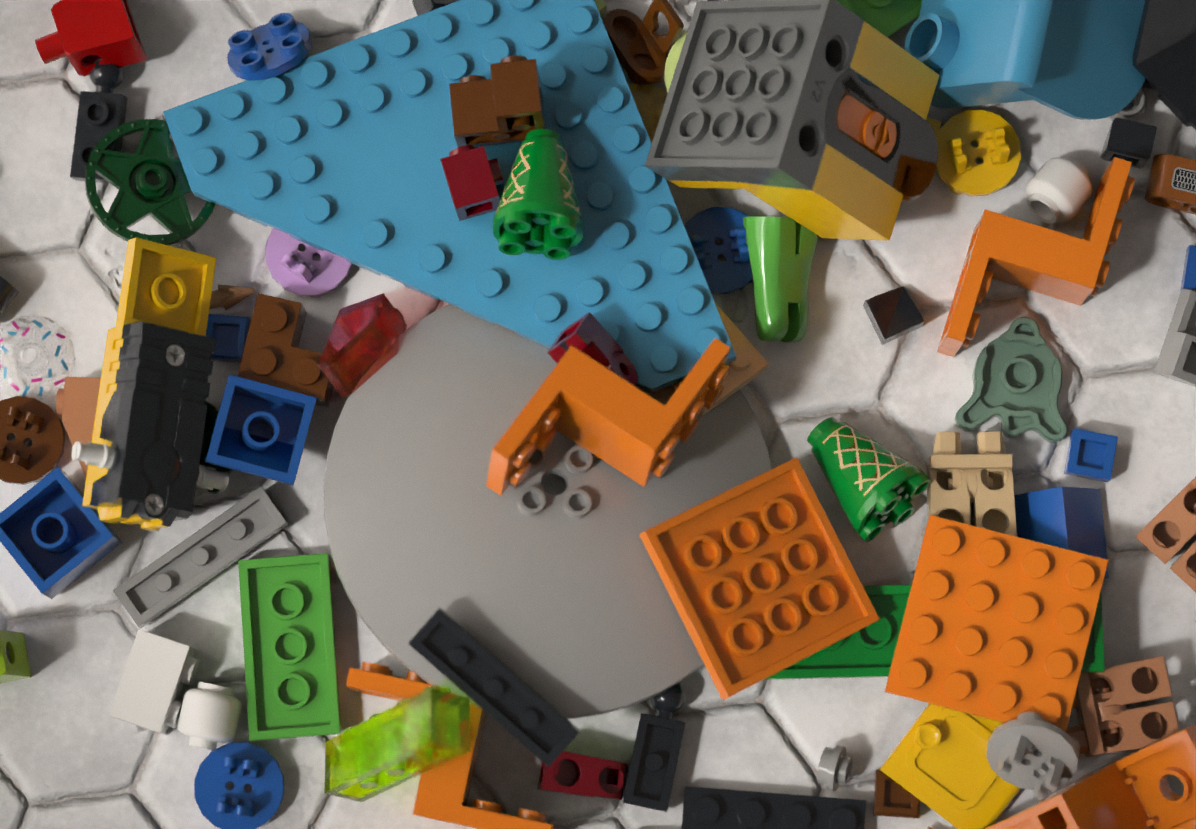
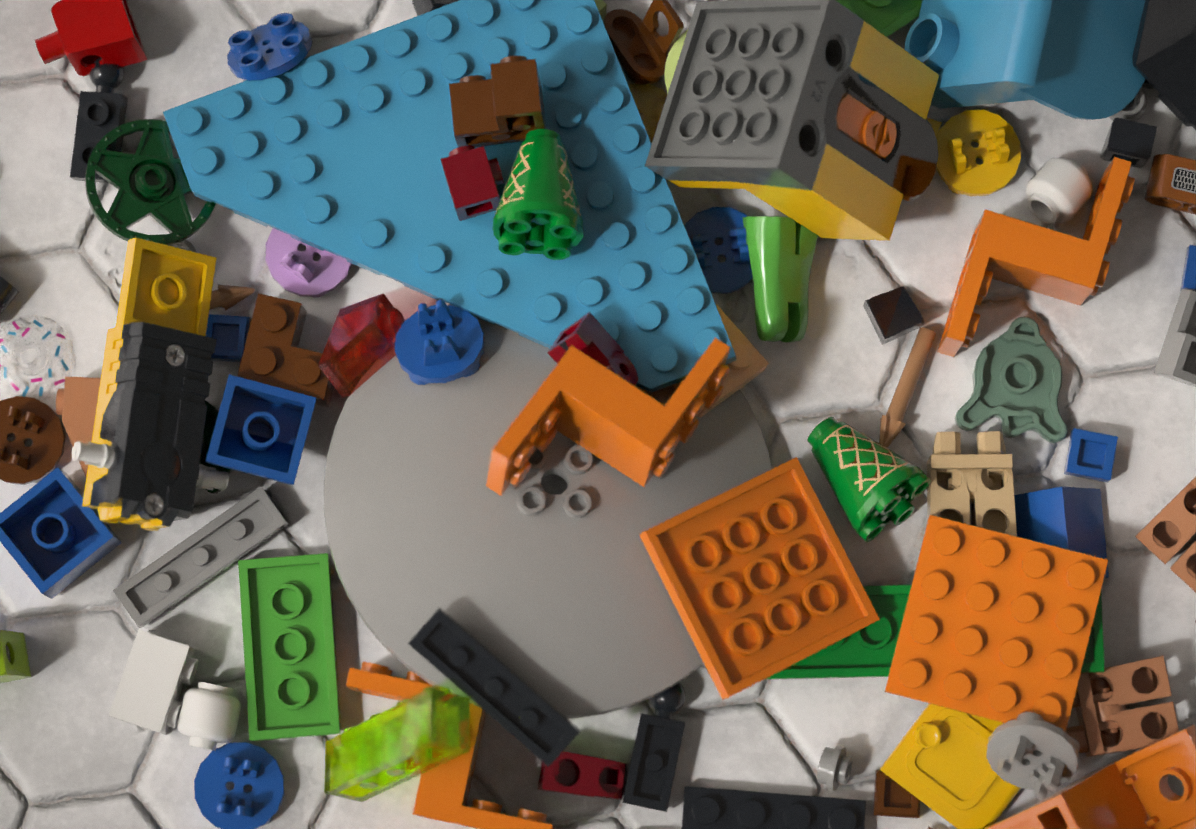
(439, 344): none -> blue plate
(892, 423): none -> medium nougat piece

